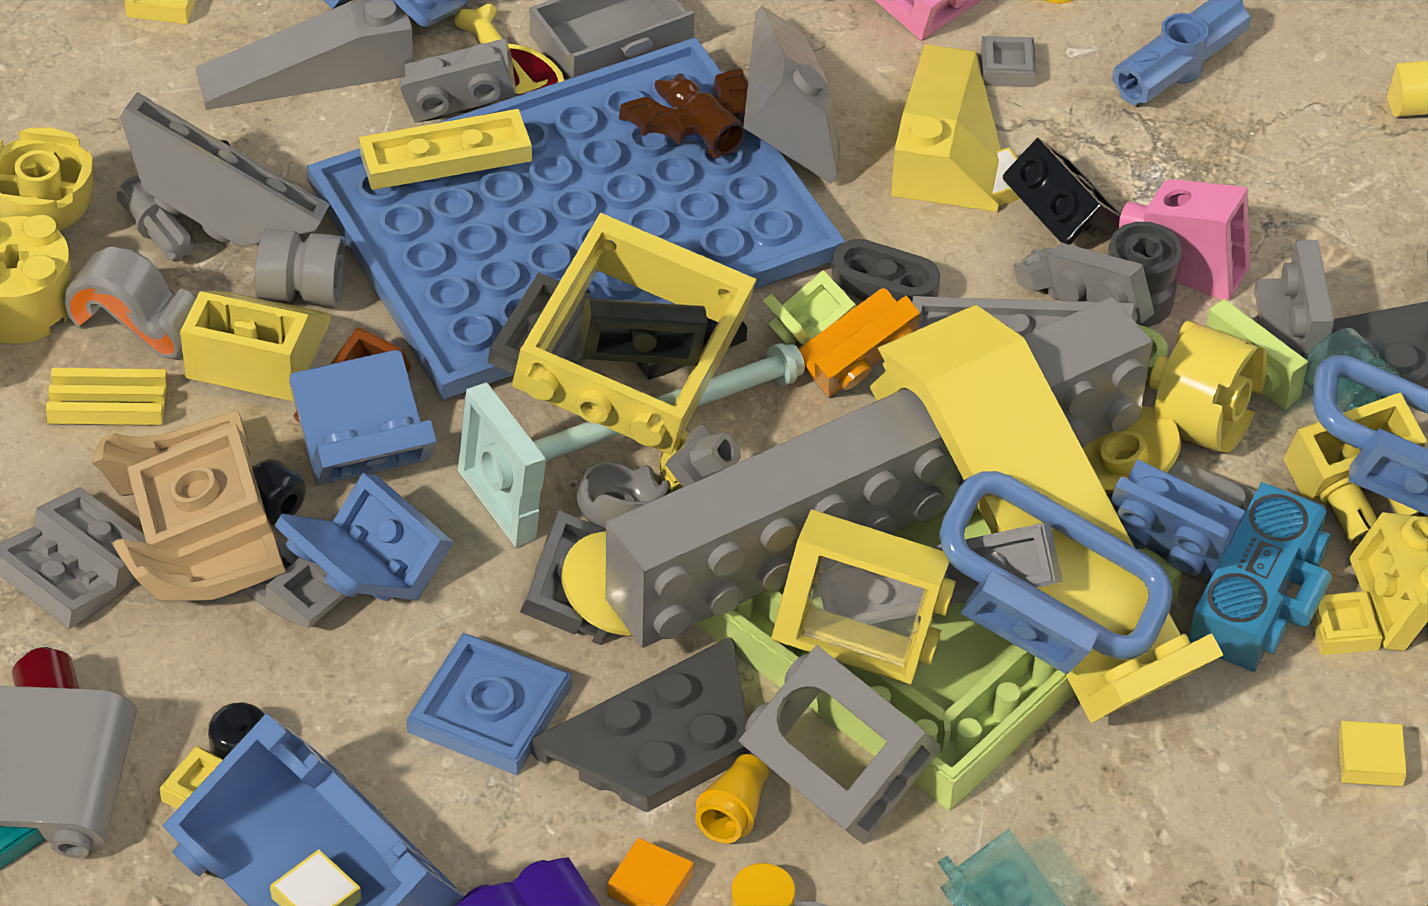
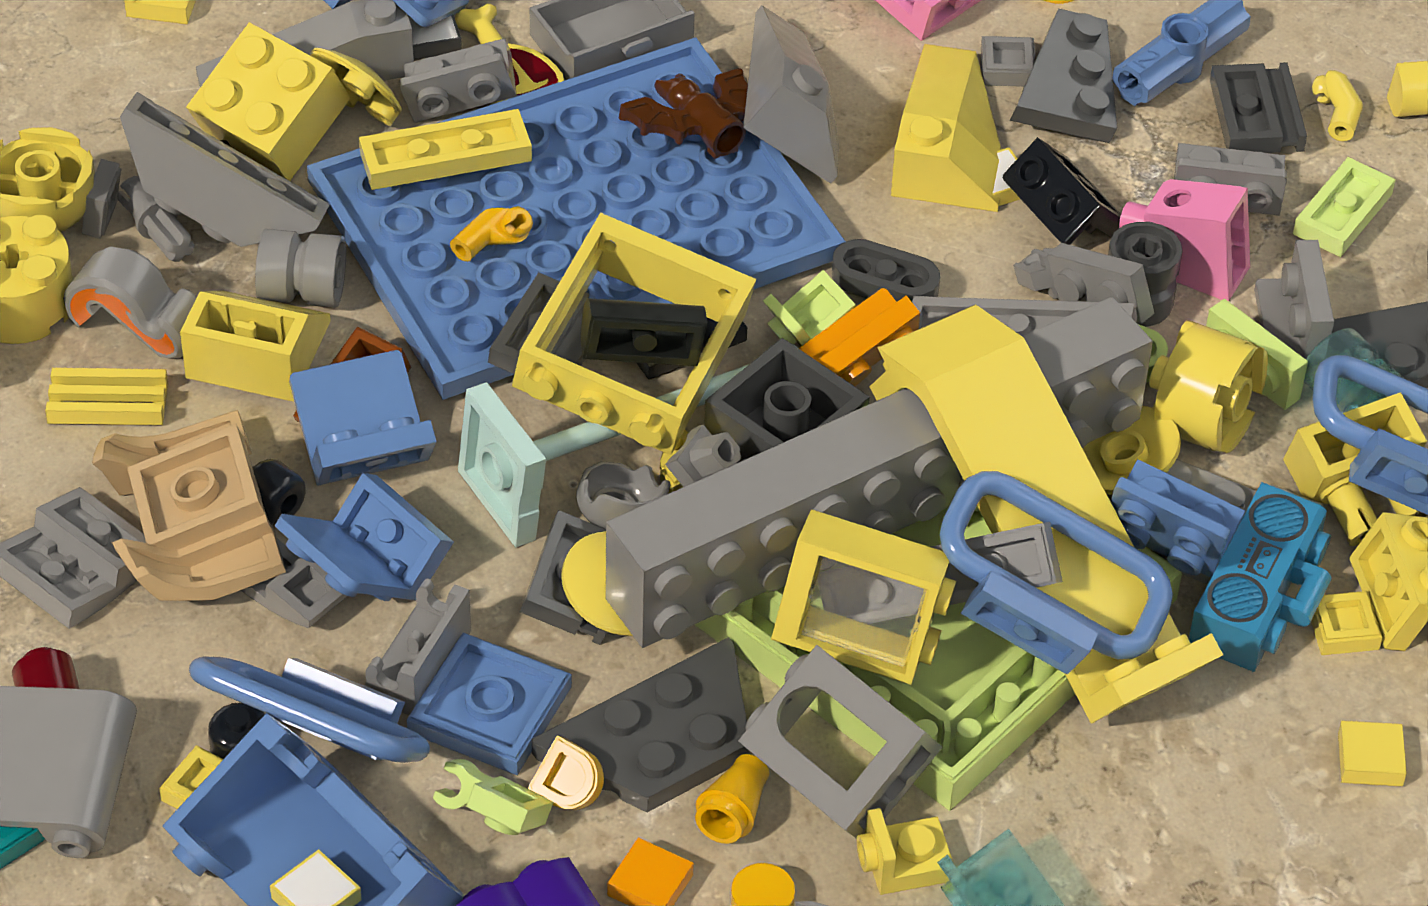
(101, 199): none -> light grey tile
(269, 101): none -> light yellow brick
(318, 704): none -> medium blue bar
(362, 85): none -> light yellow dish
(421, 645): none -> light grey hinge
(436, 39): none -> tile
(492, 227): none -> yellow arm
(504, 803): none -> yellowish green plate
(568, 776): none -> tile
(779, 399): none -> dark grey brick
(902, 853): none -> light yellow bracket
(1071, 80): none -> wing
(1257, 107): none -> dark grey plate
(1258, 171): none -> light grey bracket
(1338, 89): none -> light yellow arm
(1344, 206): none -> yellowish green plate

